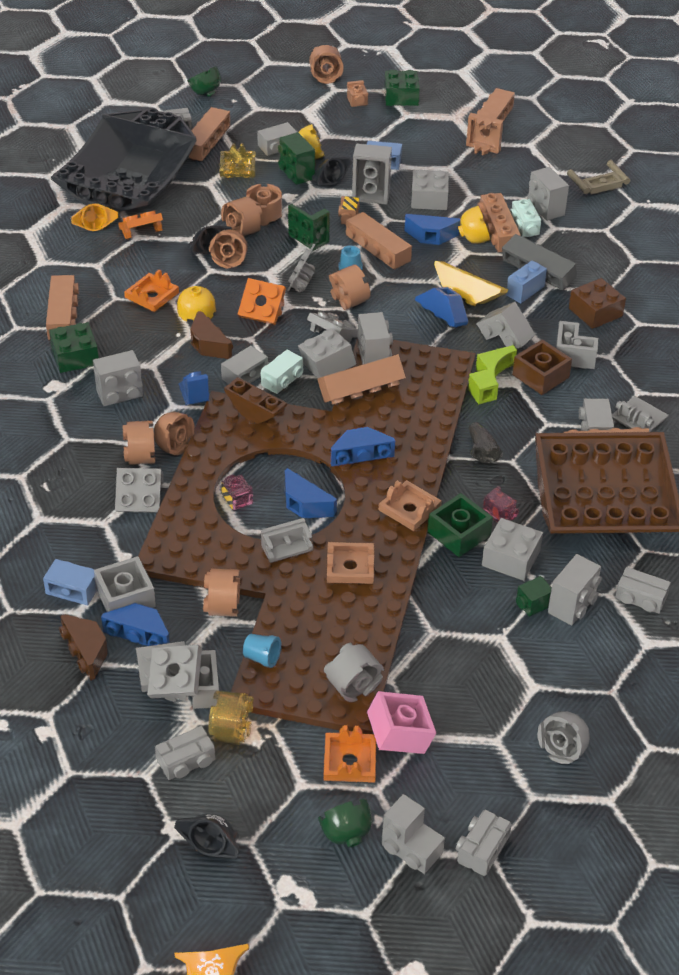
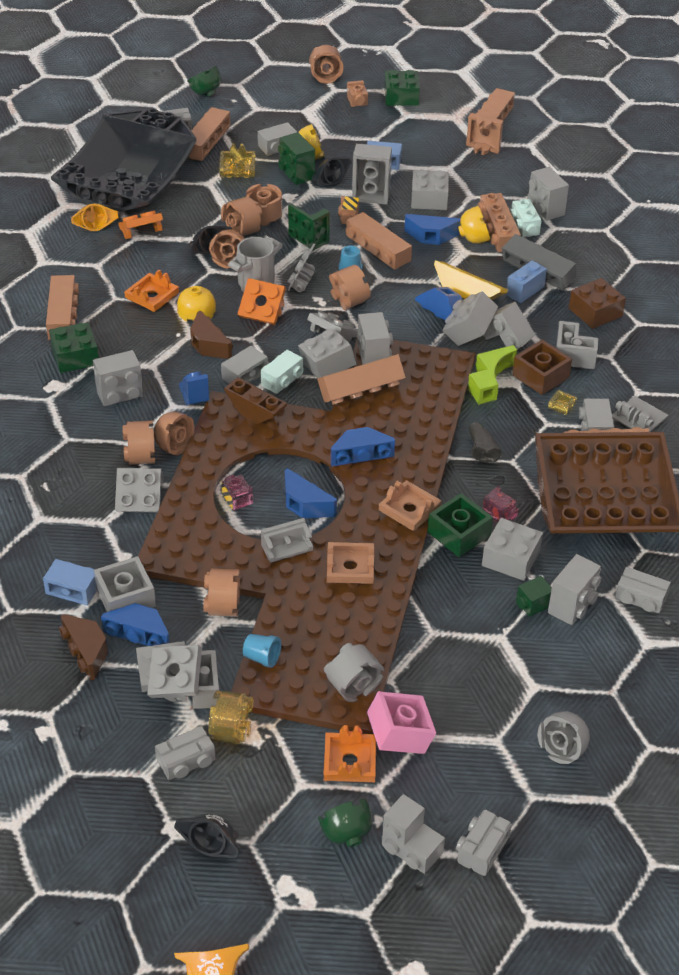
(255, 260): none -> light grey container
(470, 318): none -> light grey brick
(562, 402): none -> clear yellow plate
(601, 182): dark tan plate -> none

